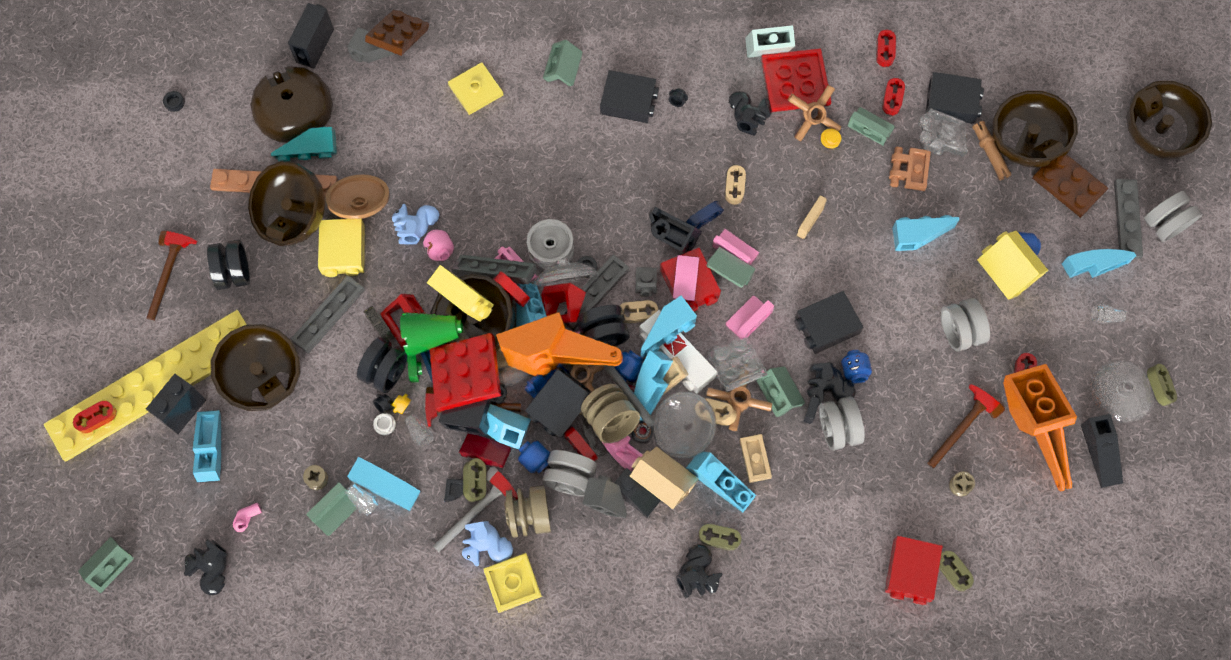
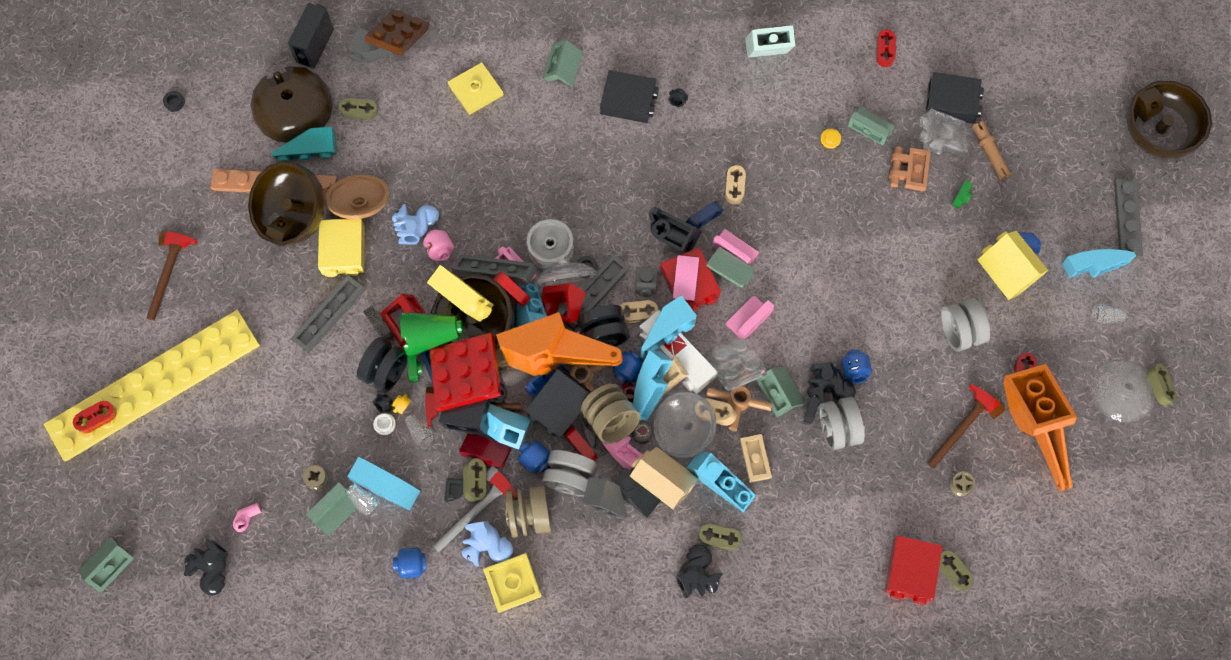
(176, 403): black brick -> none
(207, 446): medium azure slope -> none
(228, 264): black wheel -> none
(242, 368): dark brown piece -> none
(358, 108): none -> olive beam
(409, 563): none -> blue head
(644, 414): dark grey bar -> none
(747, 115): black animal -> none
(796, 74): red plate -> none
(807, 109): medium nougat bar -> none
(812, 217): tan tile -> none
(828, 322): black brick -> none
(898, 97): red beam -> none
(915, 233): medium azure slope -> none
(963, 195): none -> green plate
(1048, 130): dark brown piece -> none
(1070, 184): reddish brown plate -> none
(1103, 449): black slope -> none
(1173, 216): light grey wheel -> none

